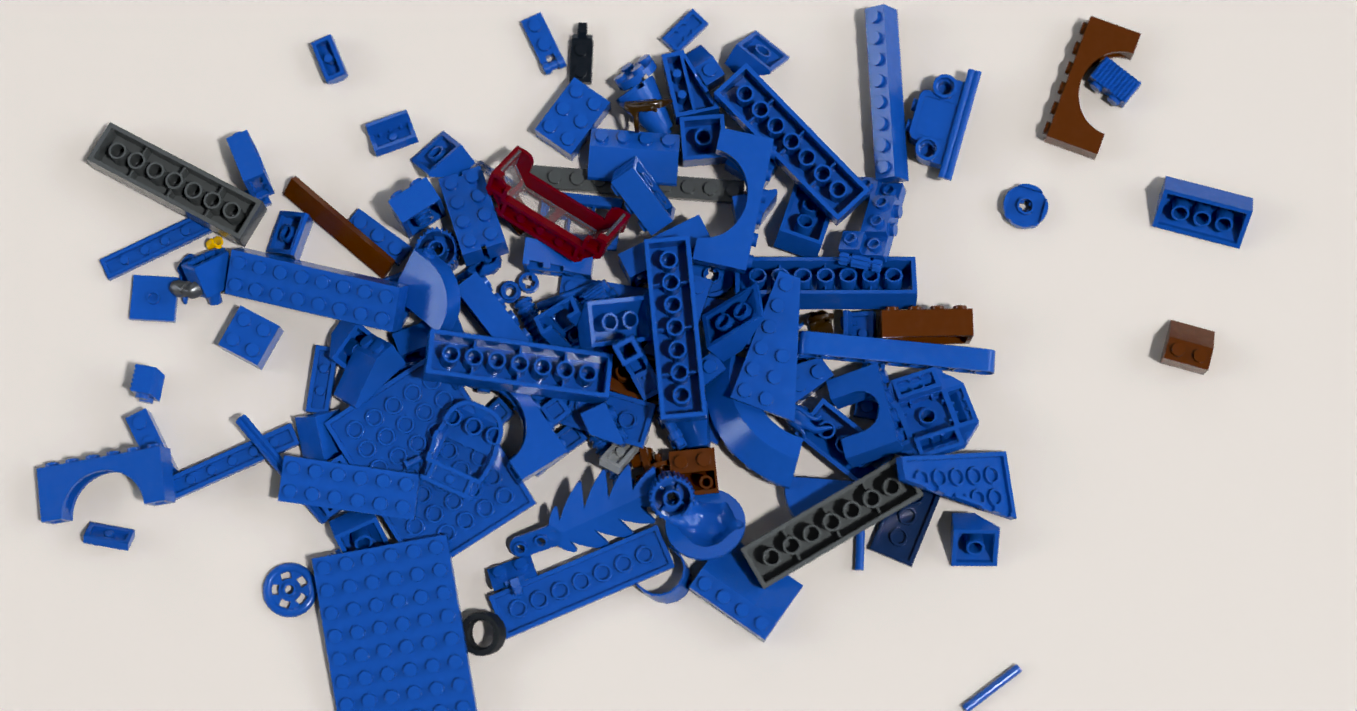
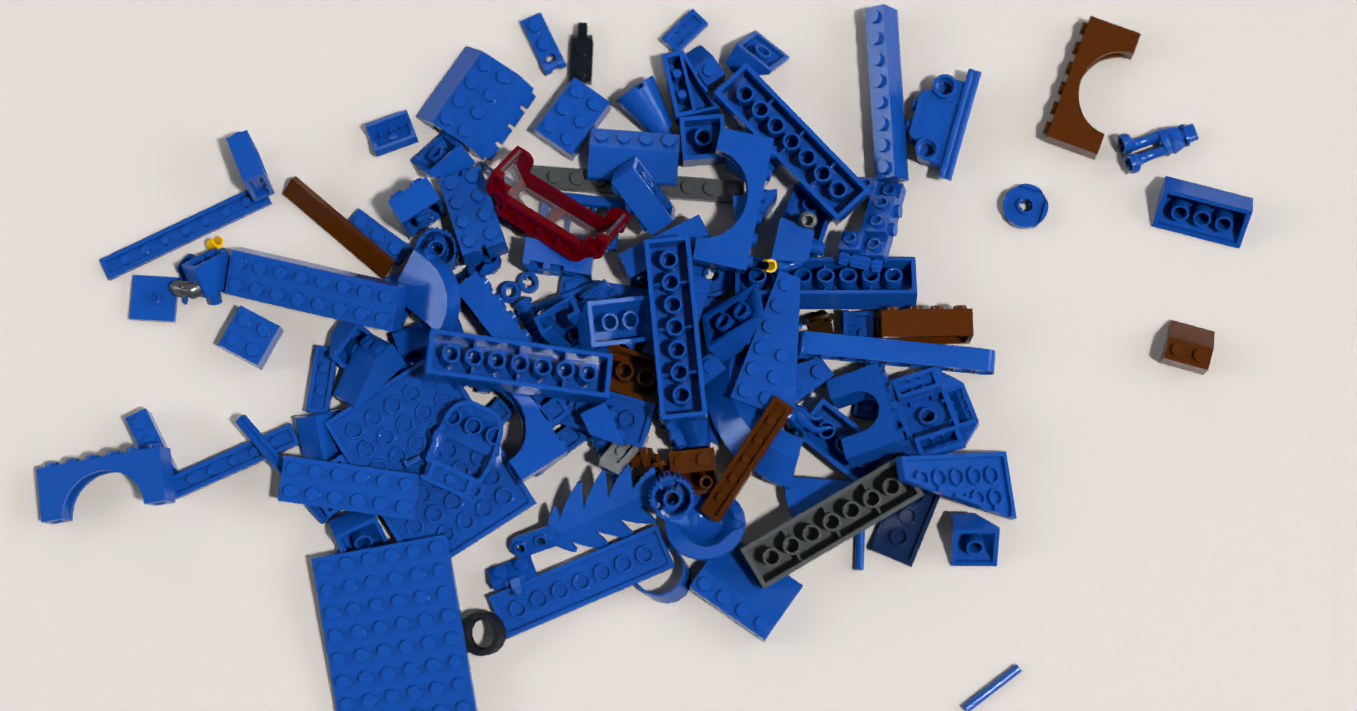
(109, 536): blue plate -> none
(147, 383): blue brick -> none
(177, 184): dark grey brick -> none
(290, 234): blue slope -> none
(295, 608): blue plate -> none
(329, 59): blue brick -> none
(478, 102): none -> blue slope
(632, 74): blue plate -> none
(634, 107): dark brown piece -> none
(638, 365): blue arch -> none
(747, 459): none -> reddish brown tile
(794, 244): none -> blue torso
(1113, 82): blue brick -> none
(1169, 141): none -> blue piece

